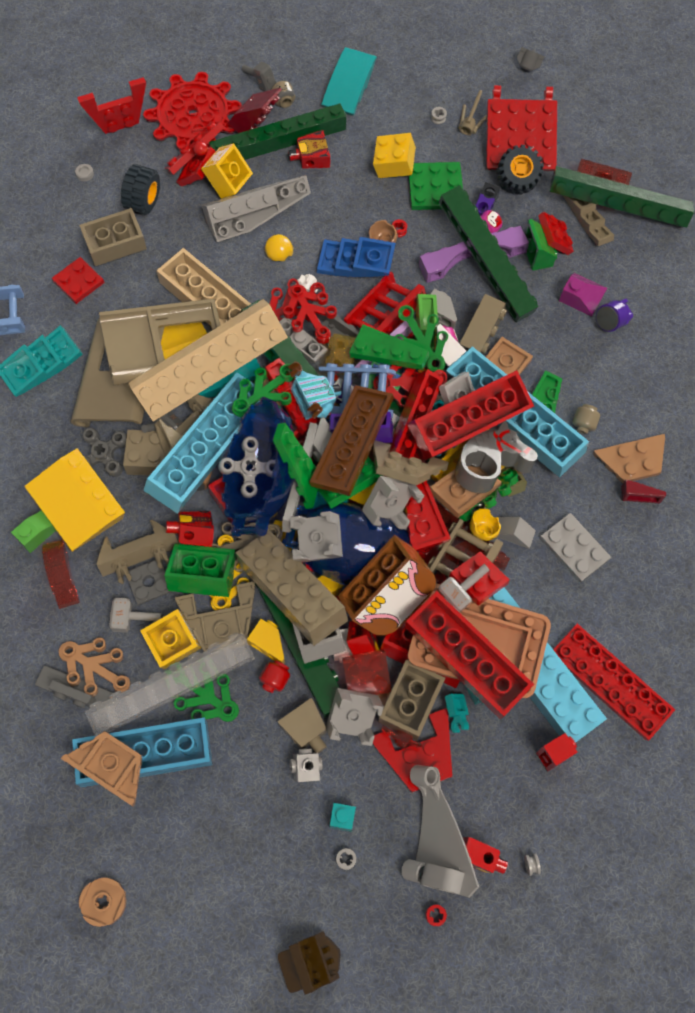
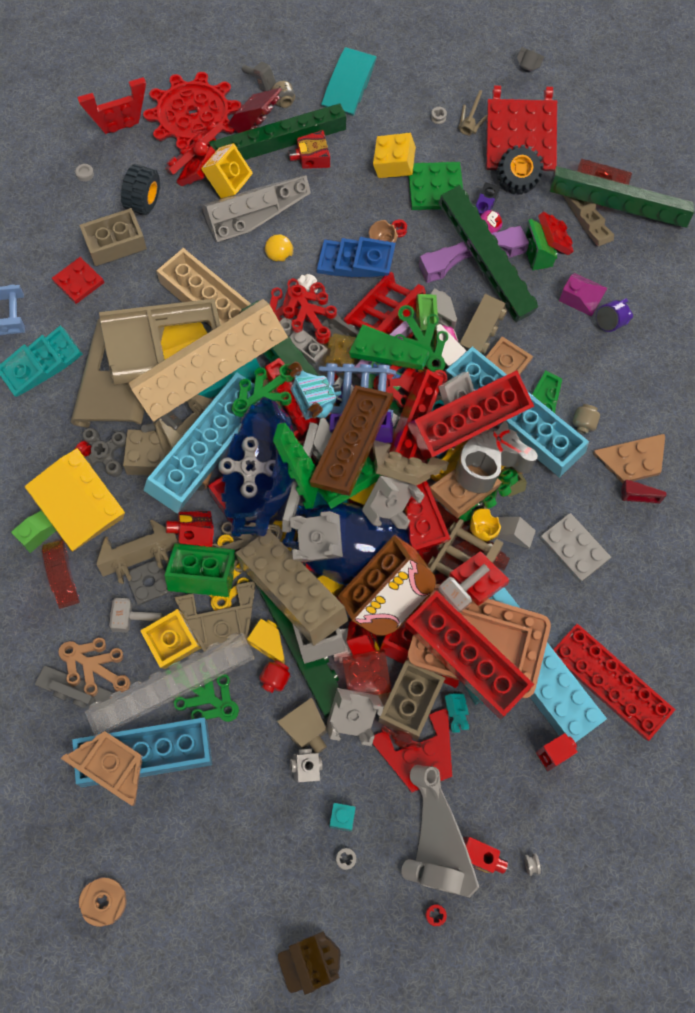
(84, 448): none -> red bush

